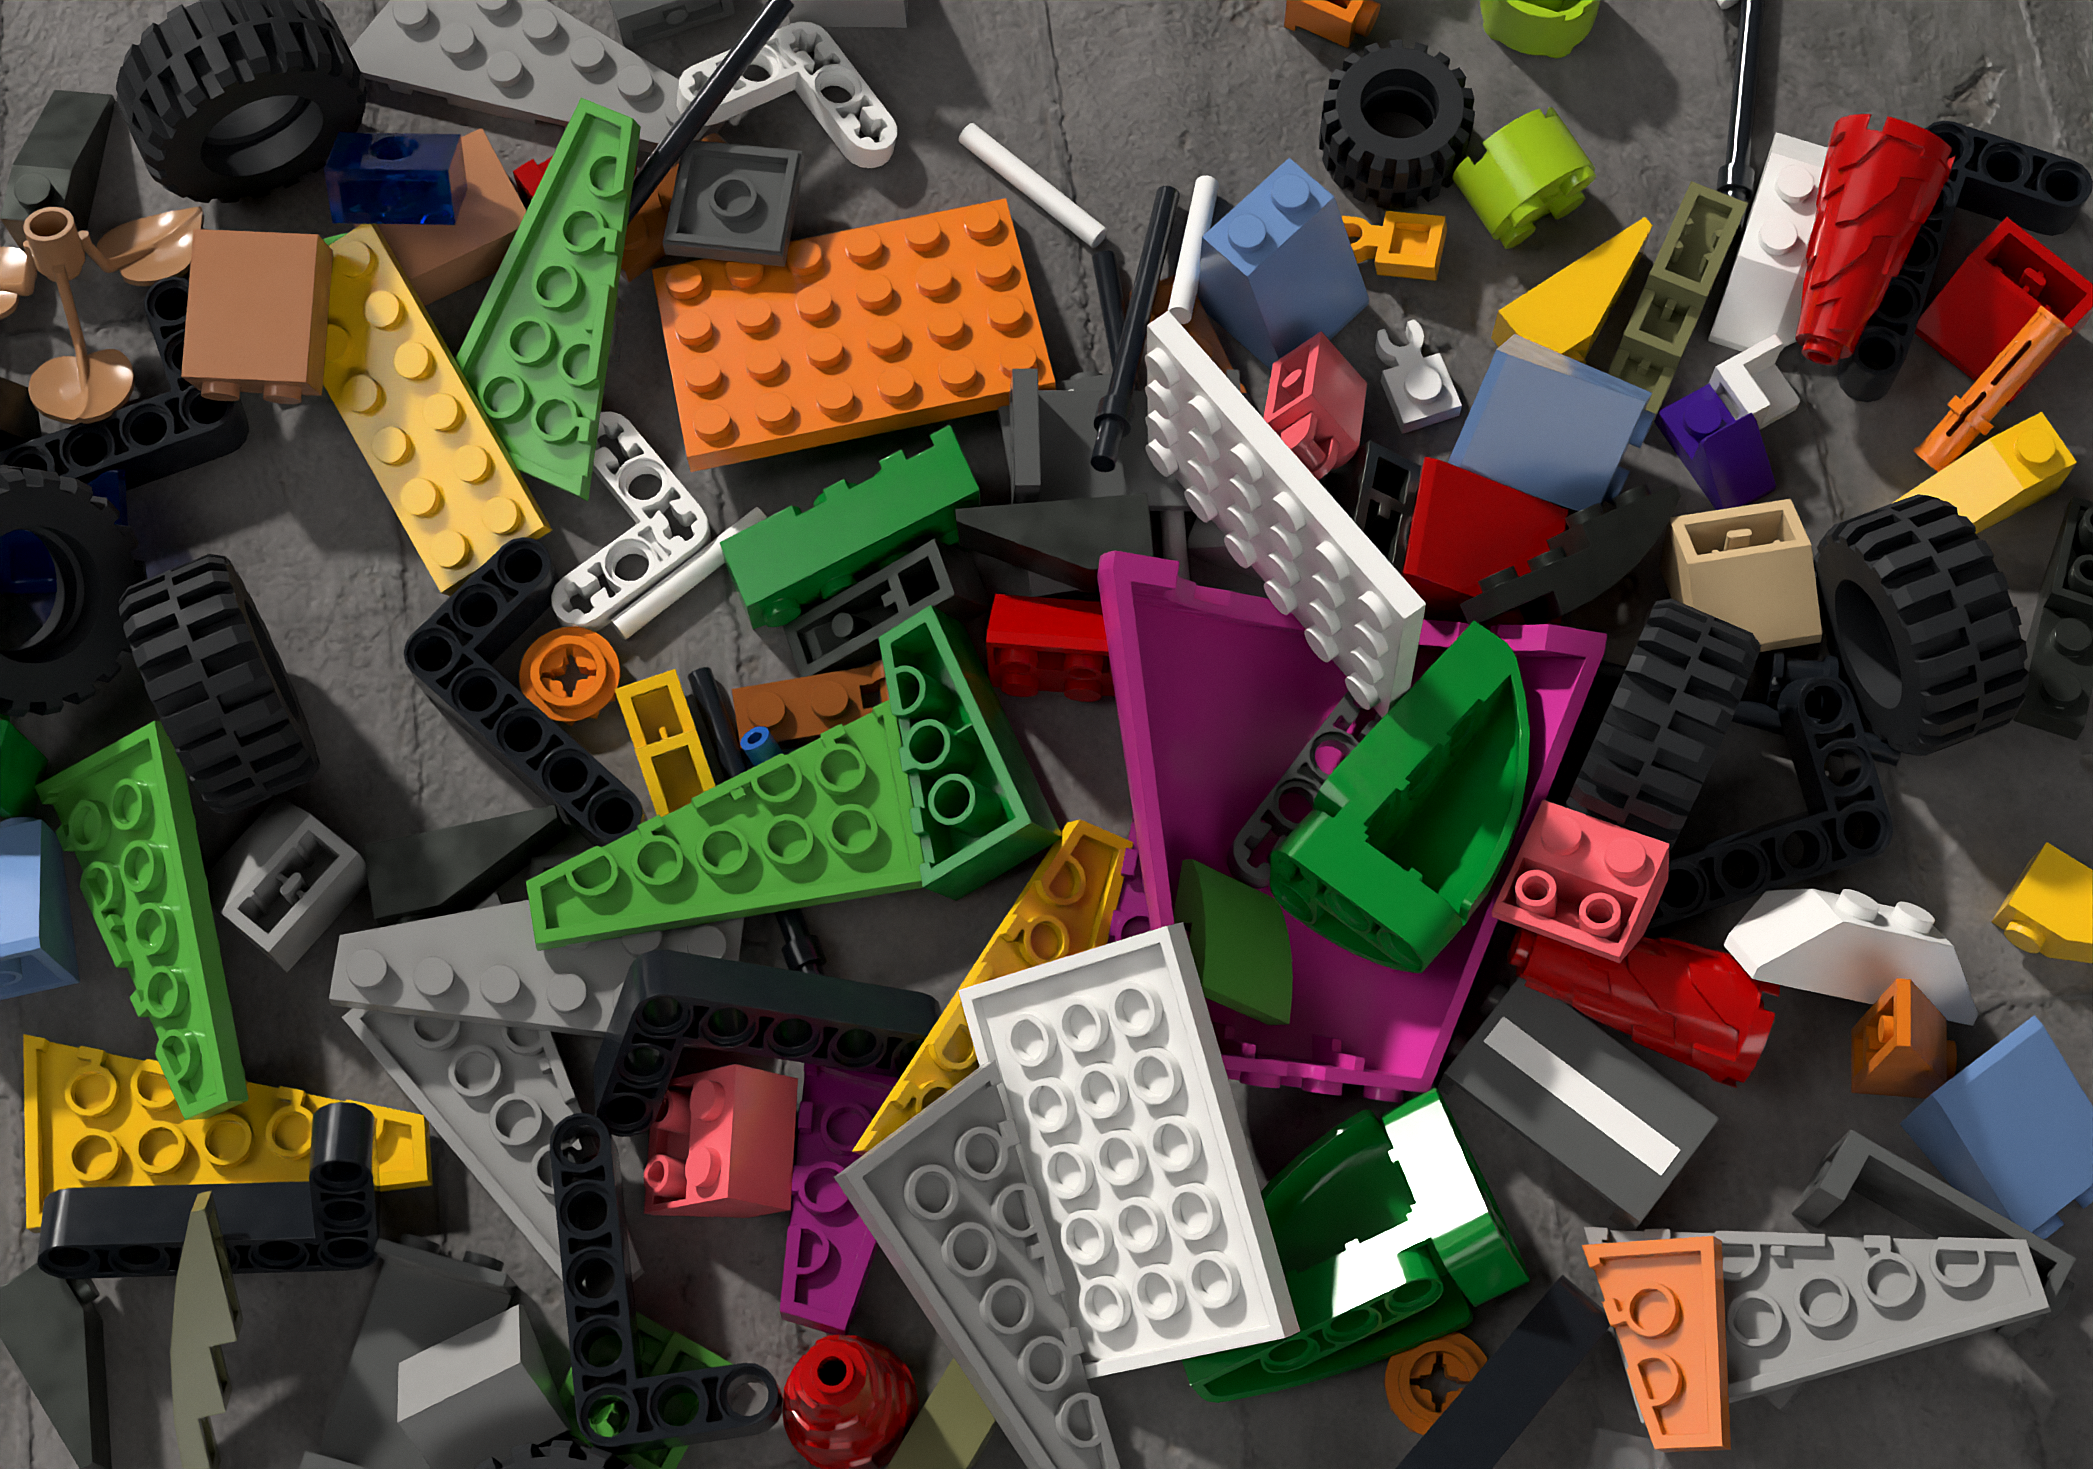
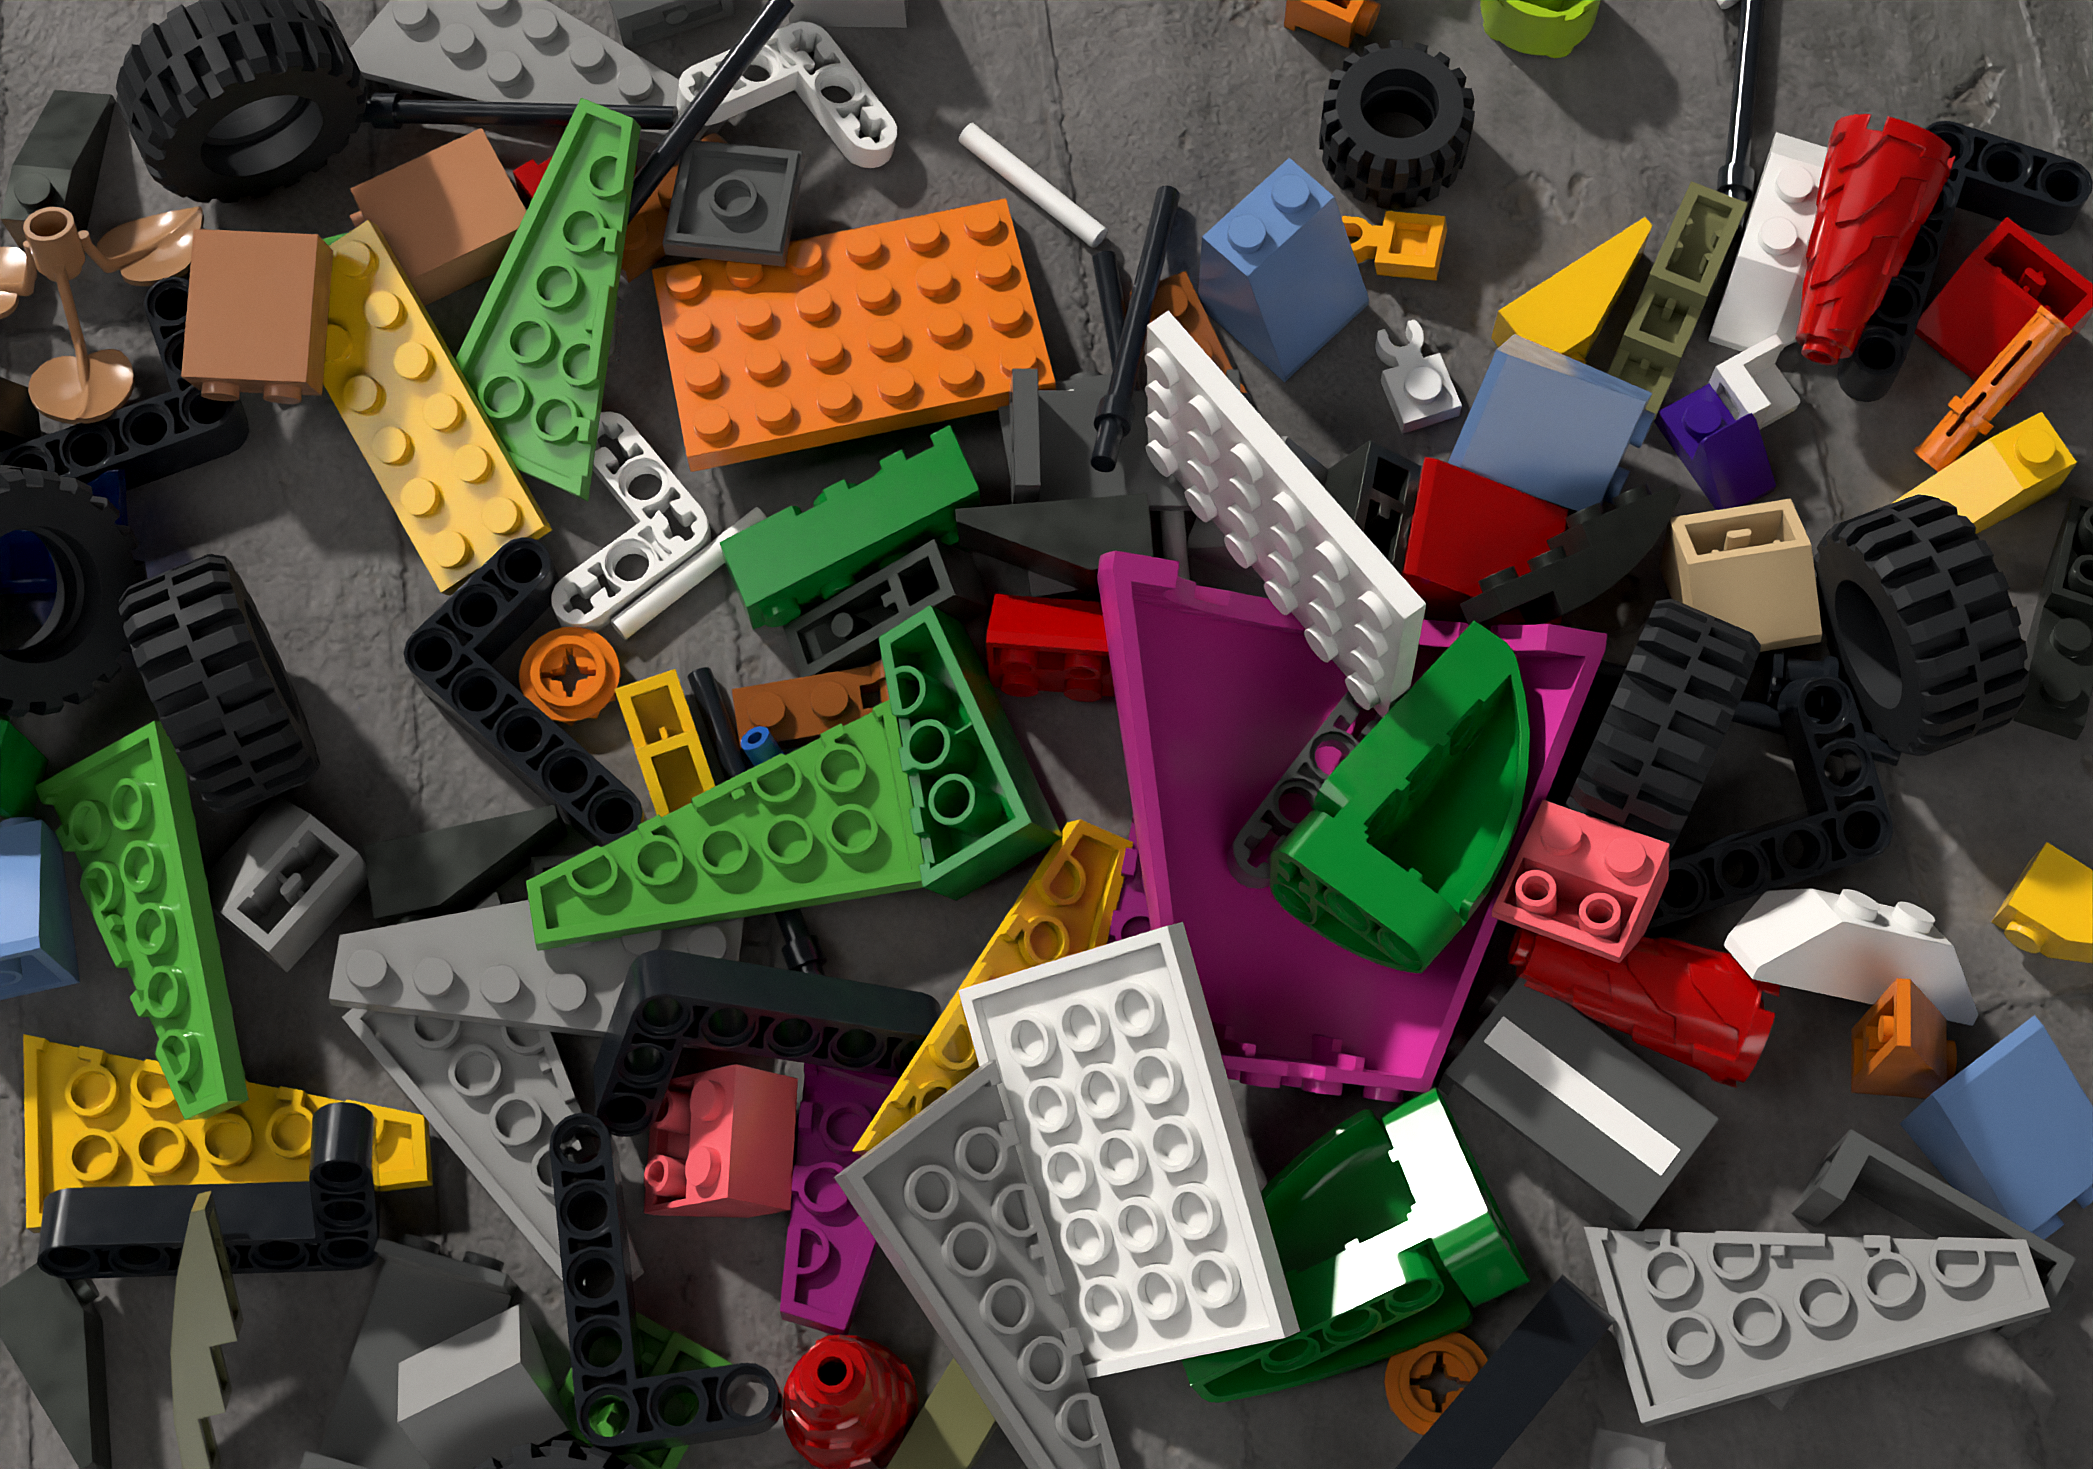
(393, 111): none -> black bar
(396, 178): clear blue brick -> none
(1188, 267): white bar -> none
(1236, 943): bright green slope -> none
(1317, 405): coral brick -> none
(1524, 175): lime brick -> none
(1672, 1330): orange wing -> none

